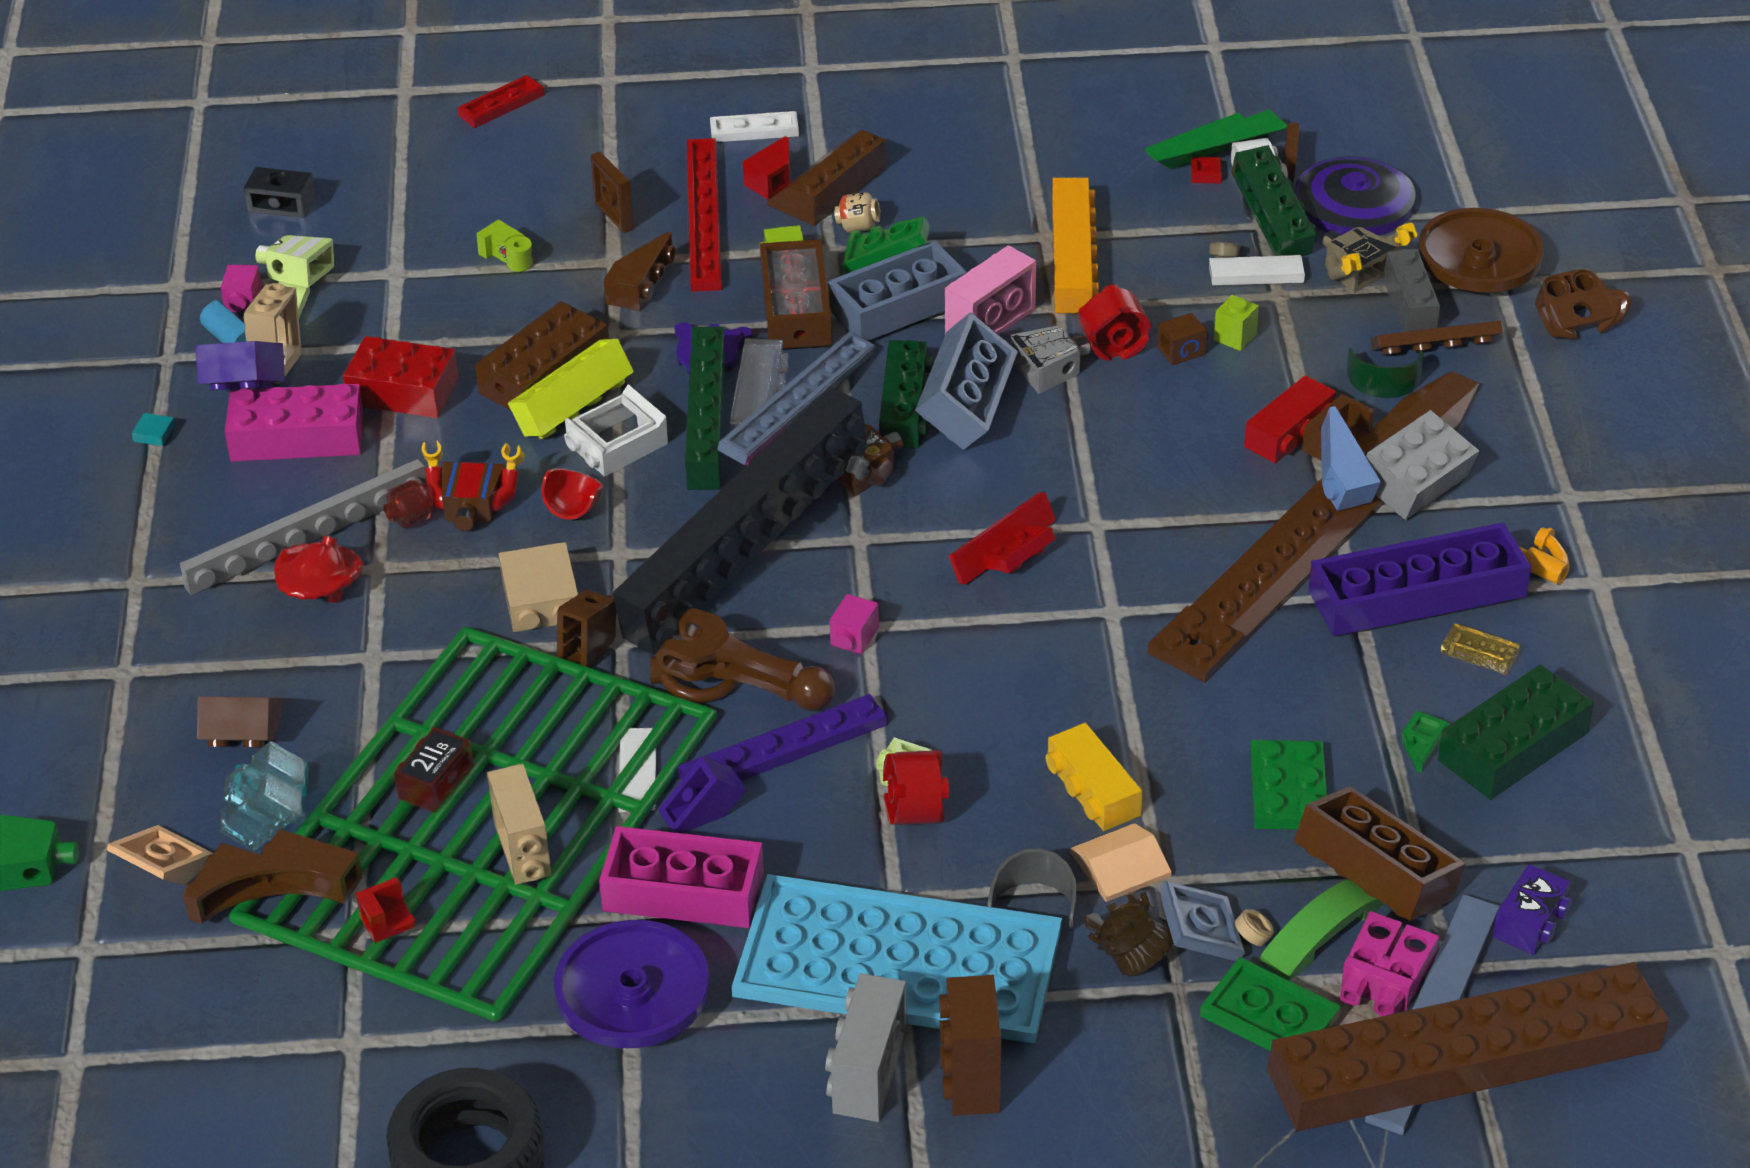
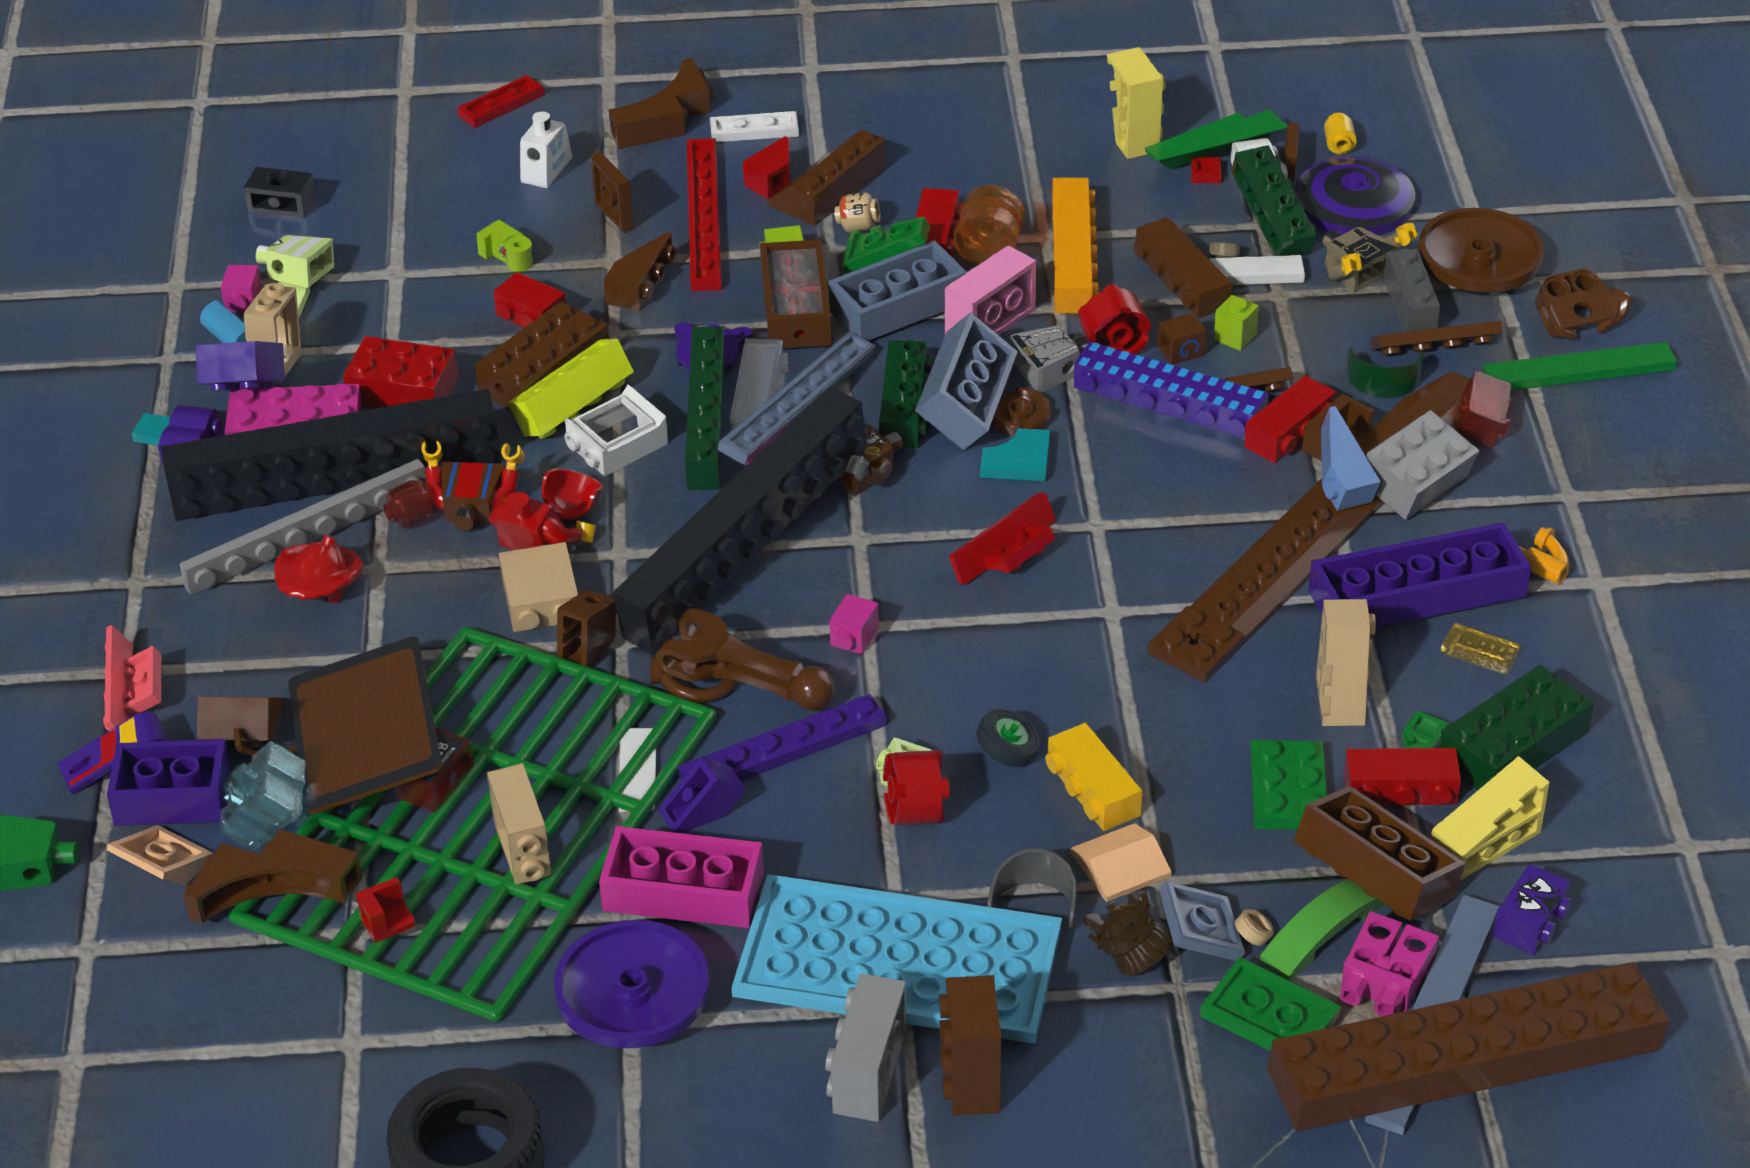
(97, 757): none -> dark purple door
(130, 680): none -> coral bracket
(168, 782): none -> dark purple brick
(190, 424): none -> dark purple brick
(325, 453): none -> black brick
(362, 725): none -> reddish brown piece
(525, 299): none -> red brick
(531, 523): none -> red torso
(544, 151): none -> white torso
(664, 113): none -> reddish brown arch
(942, 212): none -> red brick
(988, 223): none -> clear orange wheel
(1008, 737): none -> black wheel
(1018, 459): none -> teal tile
(1022, 410): none -> reddish brown tile
(1138, 101): none -> light yellow wedge
(1167, 389): none -> dark purple brick
(1182, 267): none -> reddish brown brick
(1270, 379): none -> reddish brown plate
(1340, 133): none -> yellow brick
(1343, 661): none -> tan wedge
(1404, 775): none -> red brick
(1484, 408): none -> clear red brick
(1495, 817): none -> light yellow wedge
(1584, 366): none -> green tile

